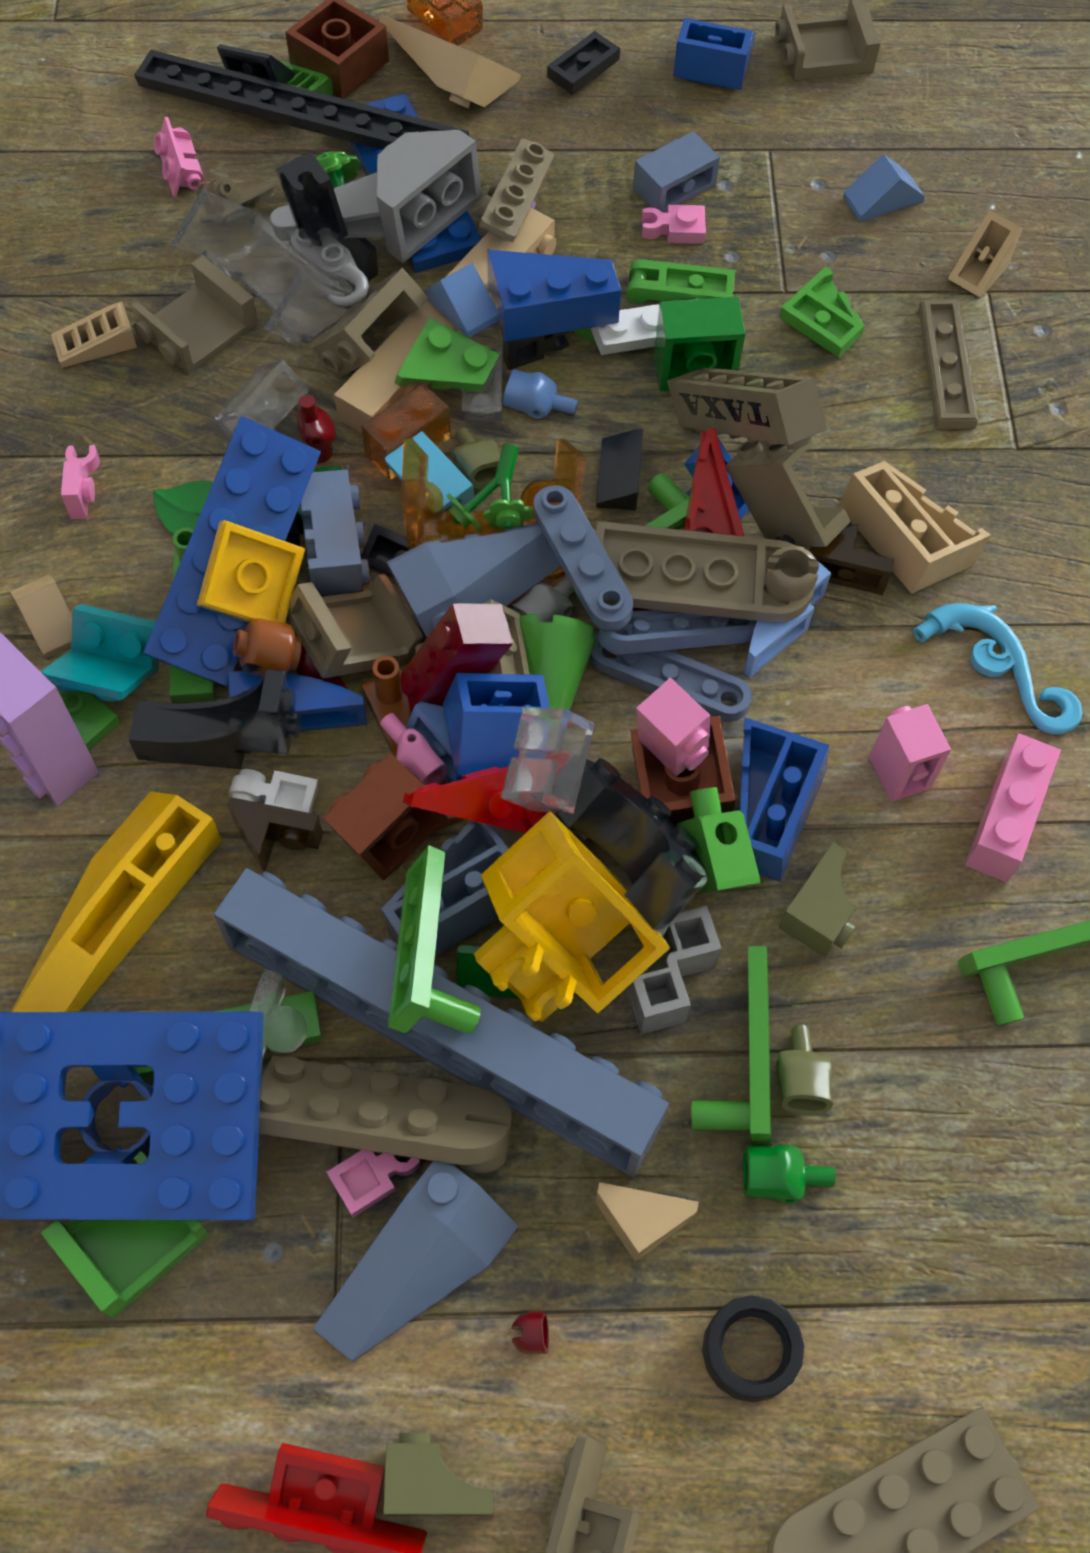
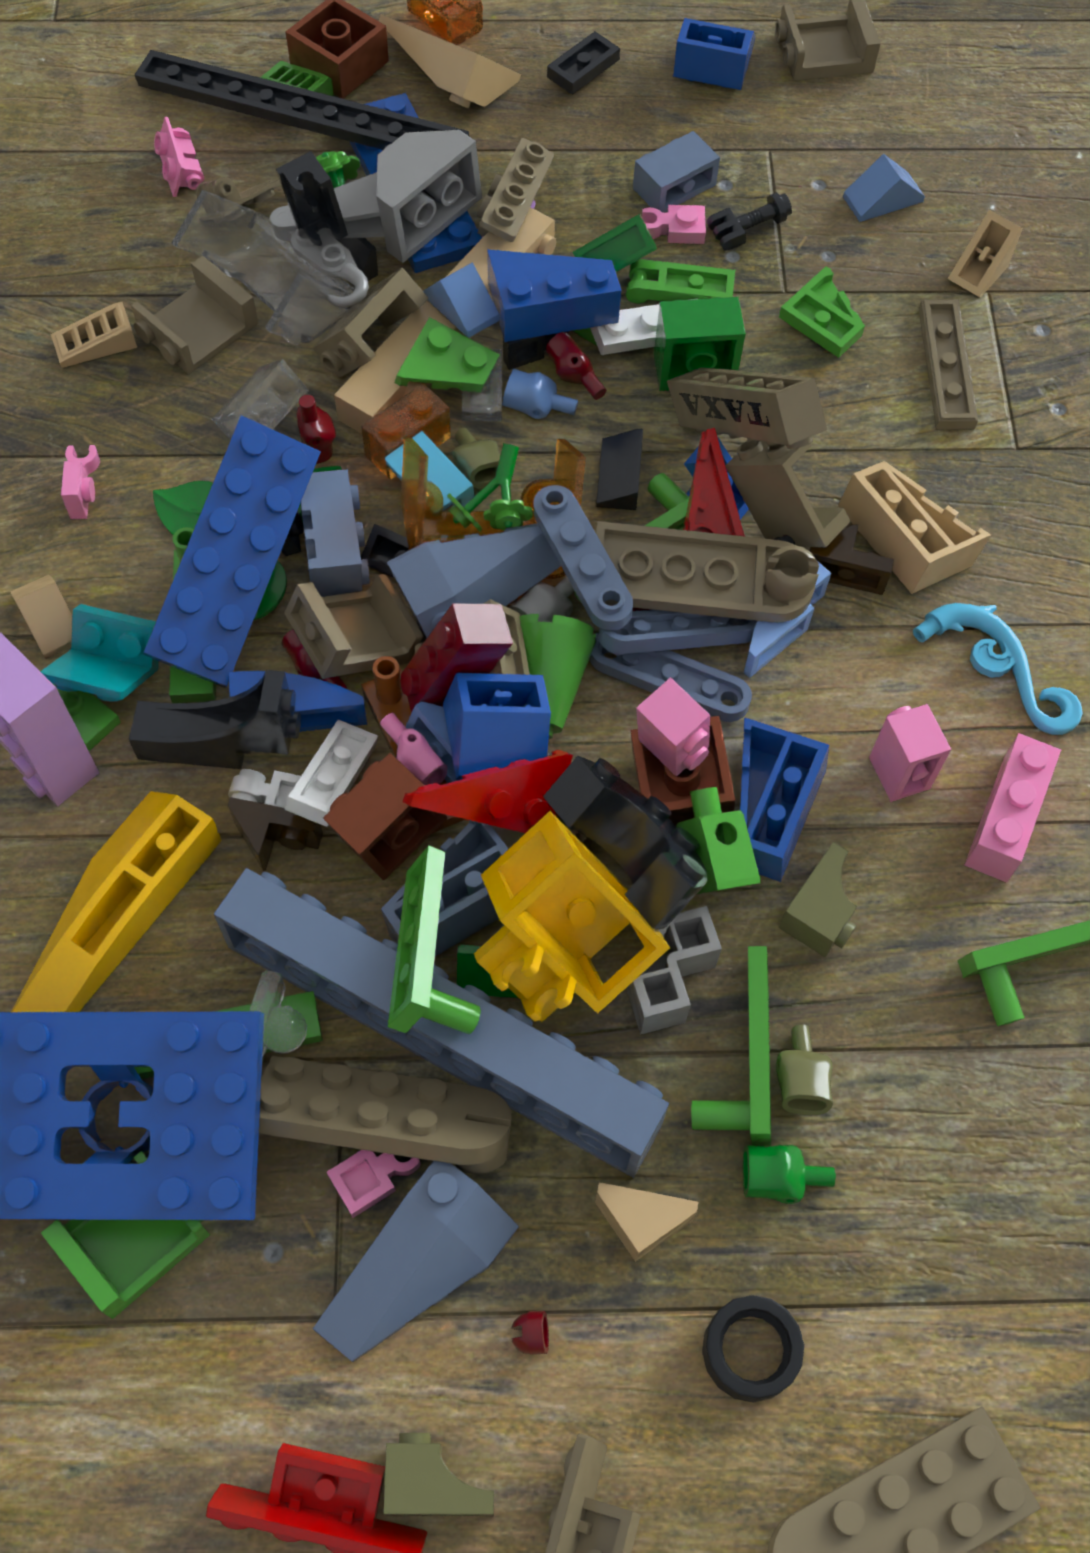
(250, 574): yellow tile -> none
(254, 64): black slope -> none
(267, 647): dark orange head -> none
(331, 771): none -> white plate
(550, 760): clear piece -> none
(573, 364): none -> dark red piece
(621, 245): none -> green tile
(731, 229): none -> black hinge

